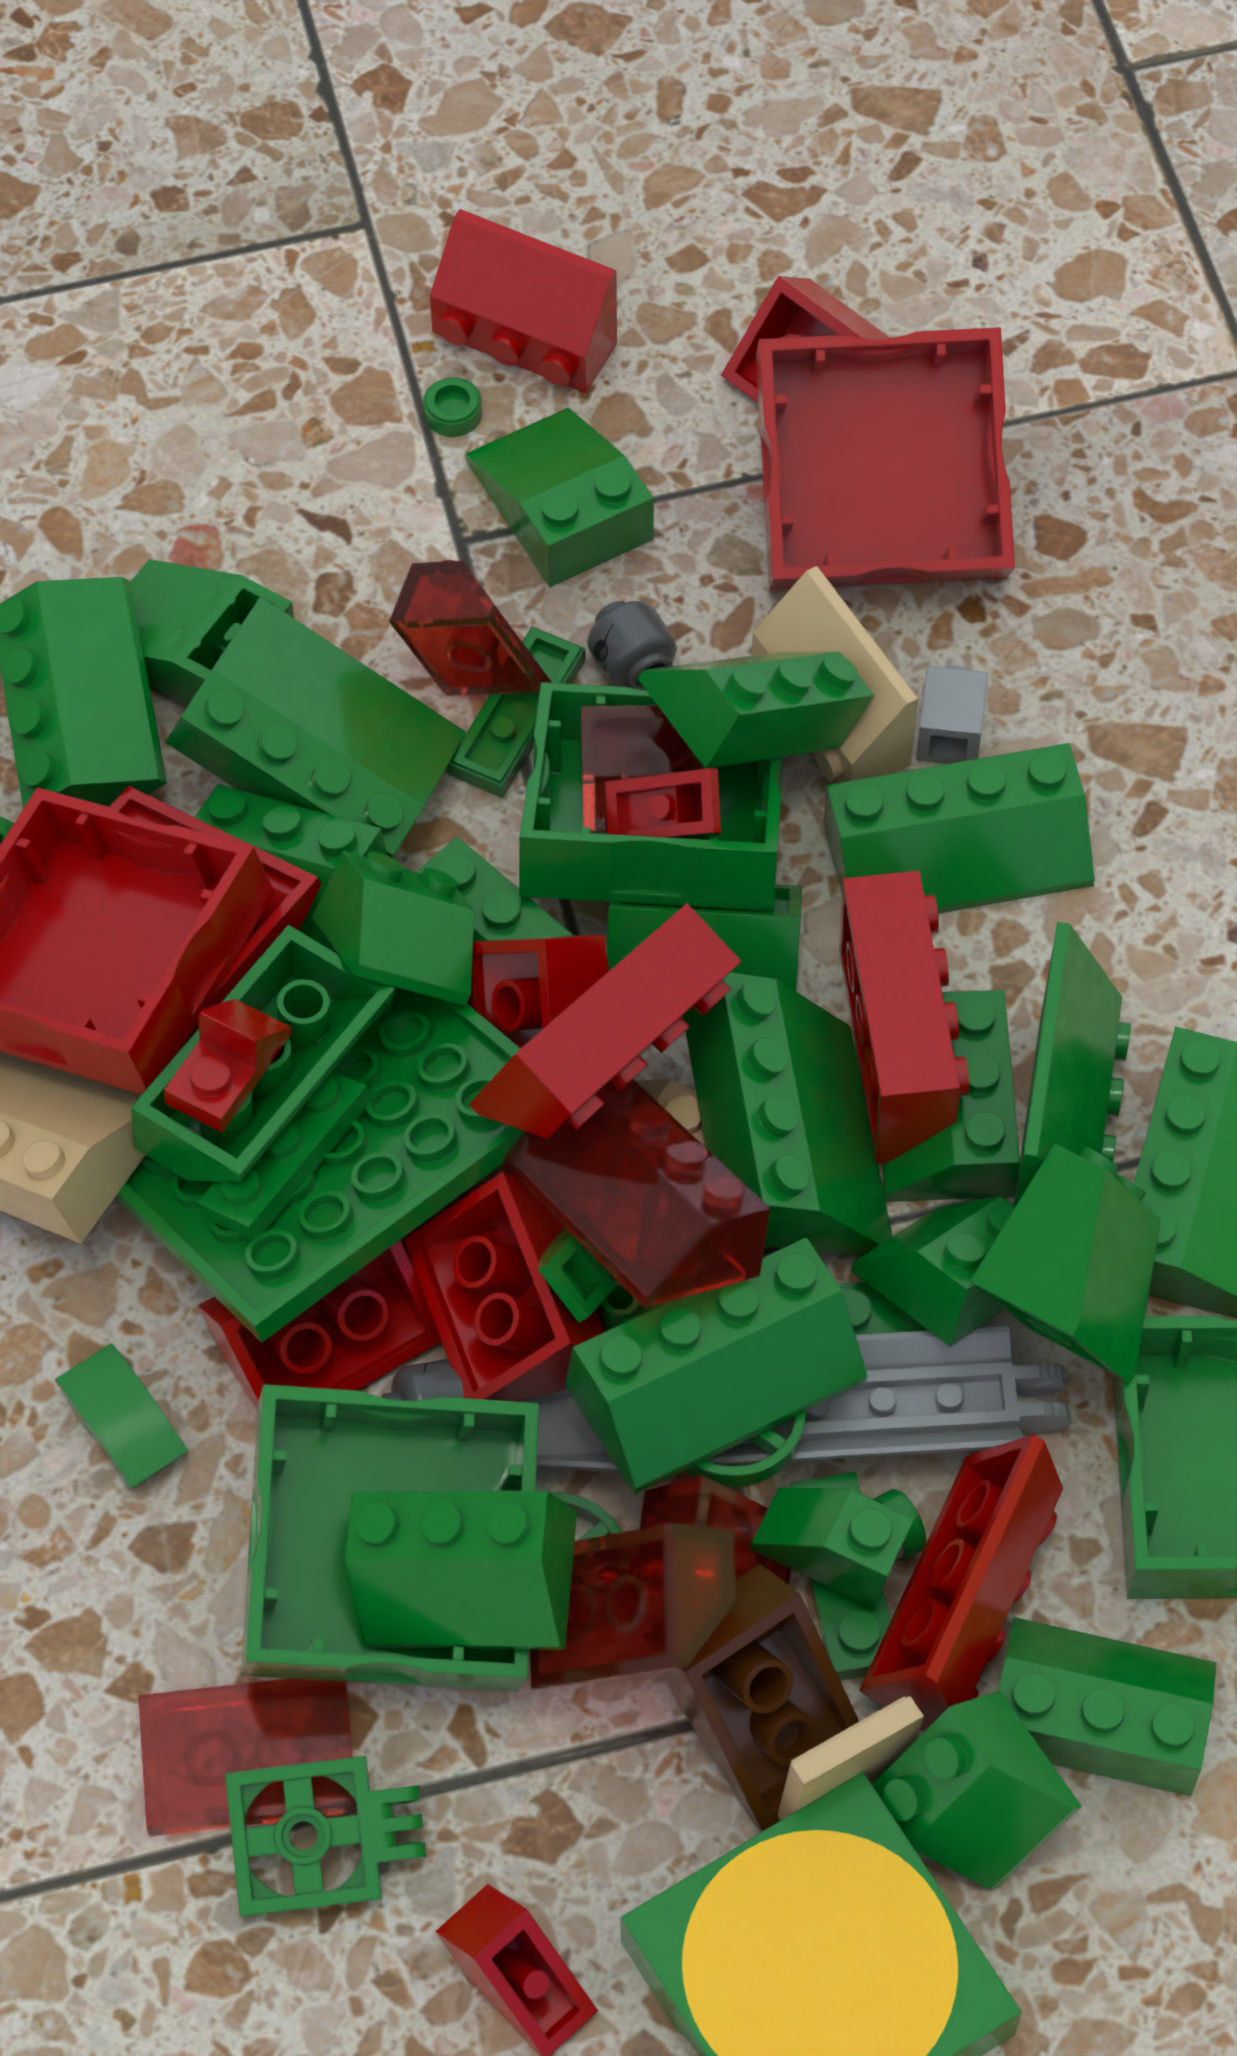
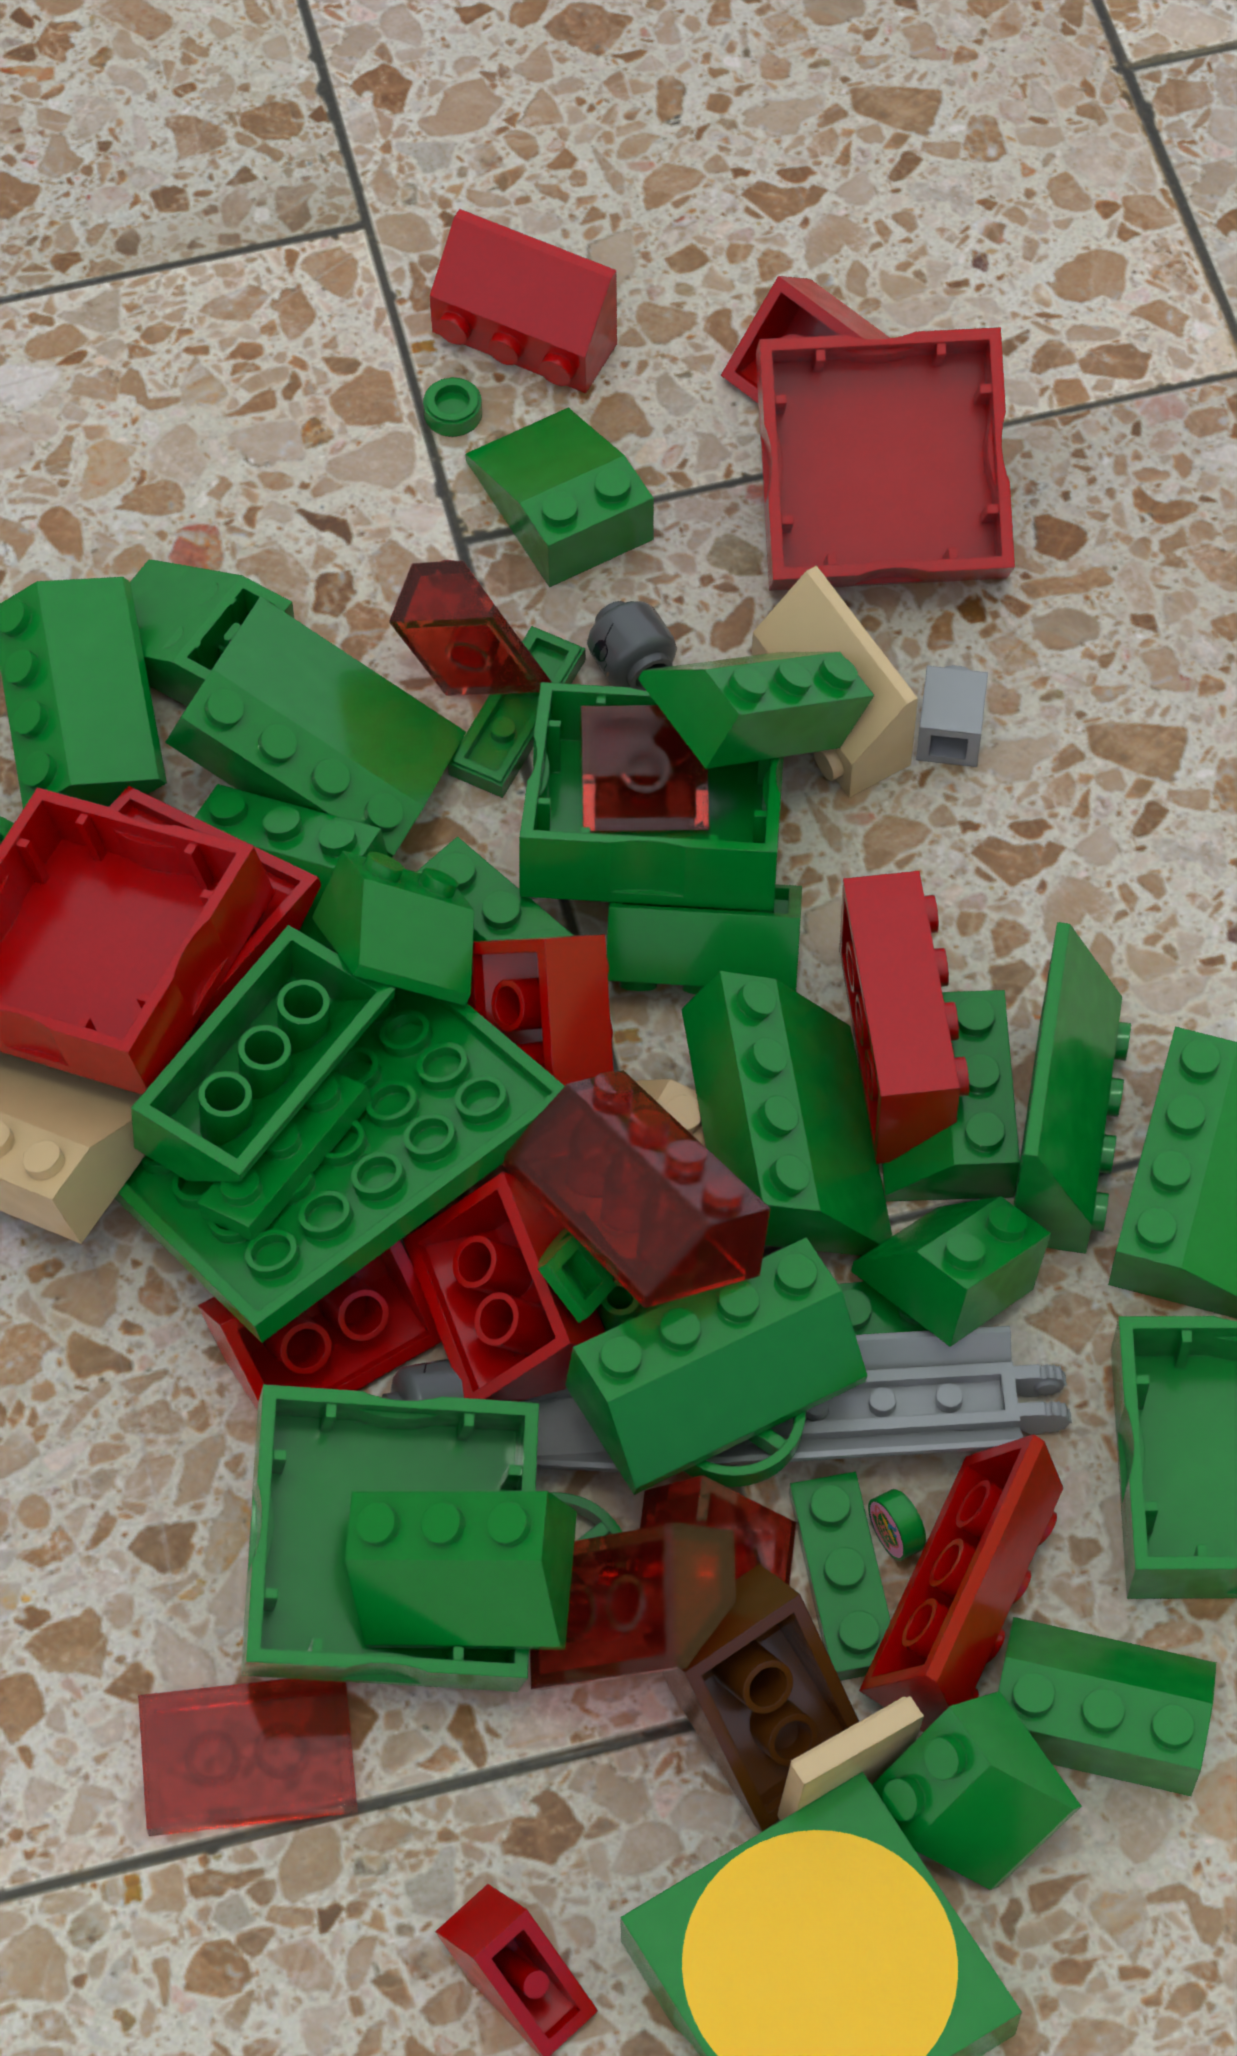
(121, 1415): green slope -> none
(226, 1062): red slope -> none
(372, 1827): green piece -> none
(609, 1028): red slope -> none
(665, 805): red slope -> none
(834, 1538): green slope -> none
(970, 827): green slope -> none
(1077, 1260): green slope -> none

